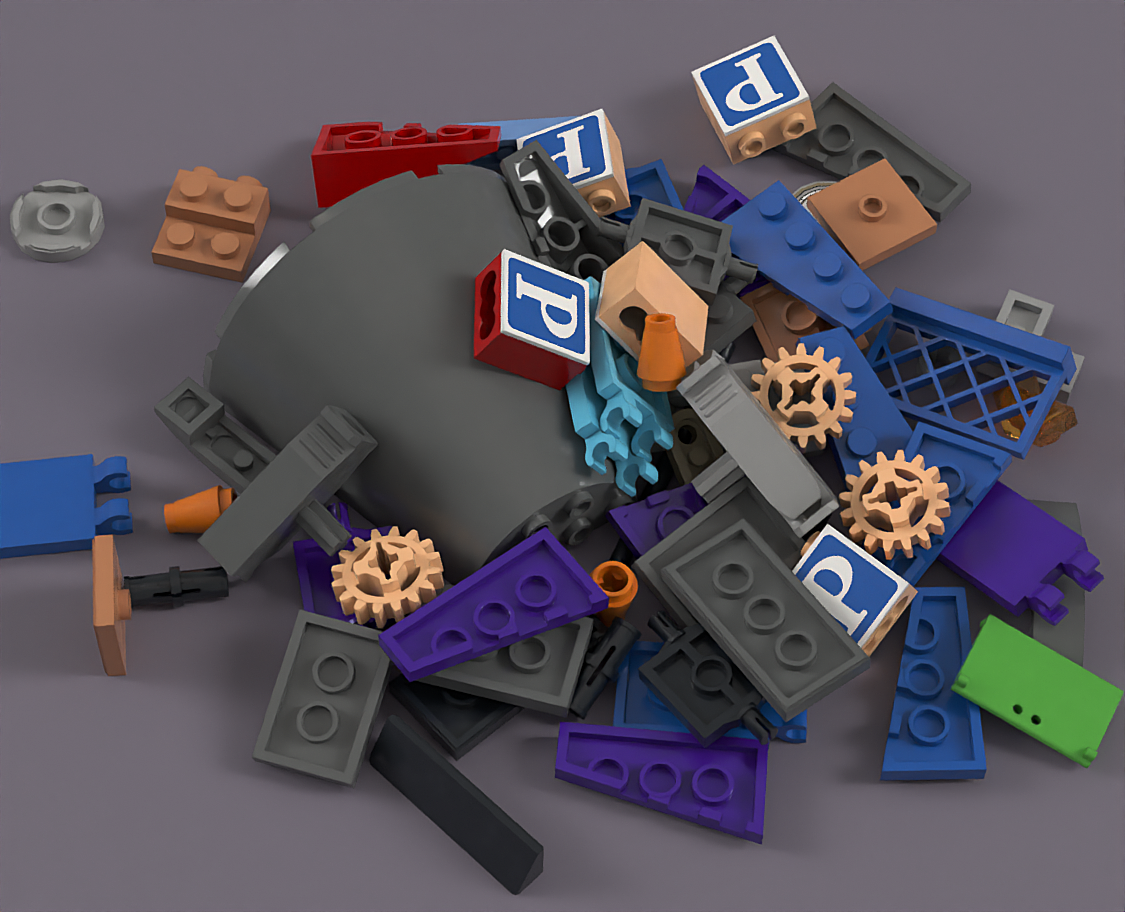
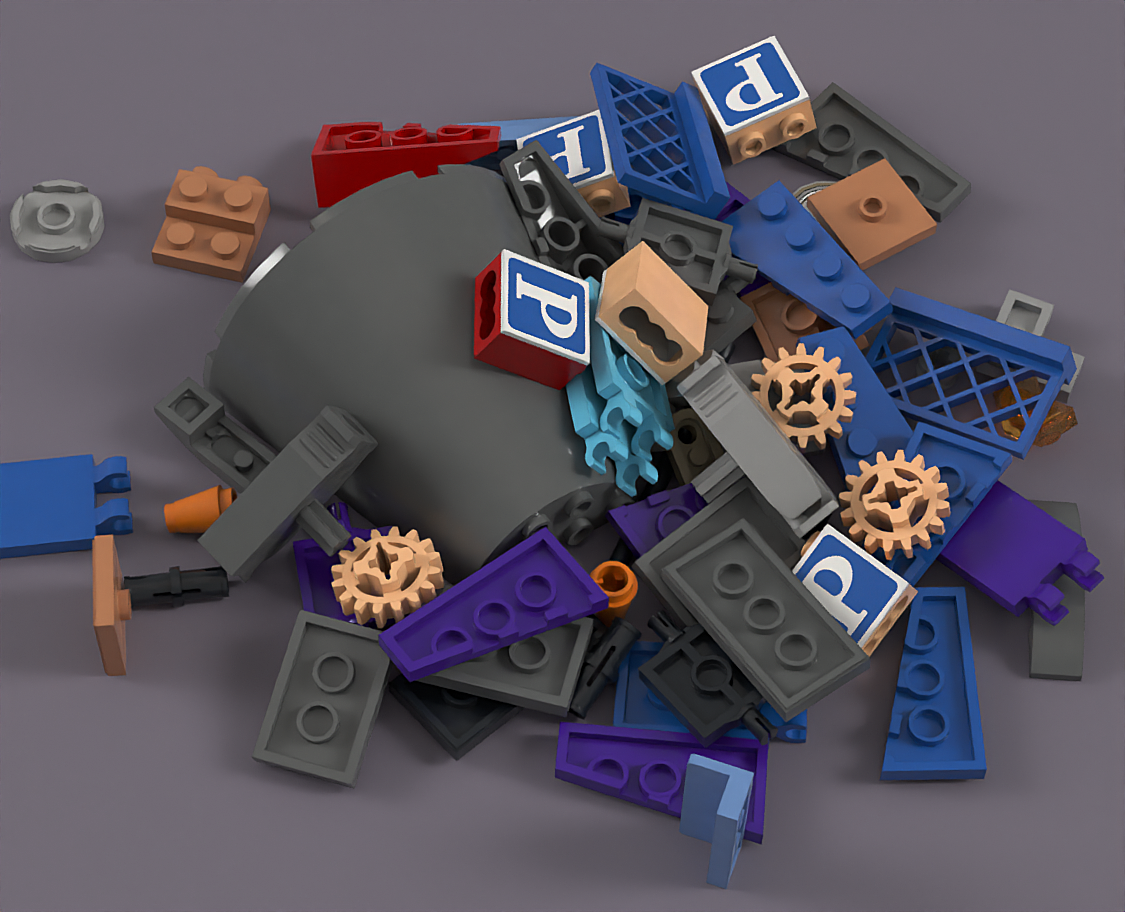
(457, 806): black slope -> none
(661, 355): orange cone -> none
(680, 133): none -> blue fence
(716, 812): none -> medium blue panel
(1019, 672): bright green door -> none

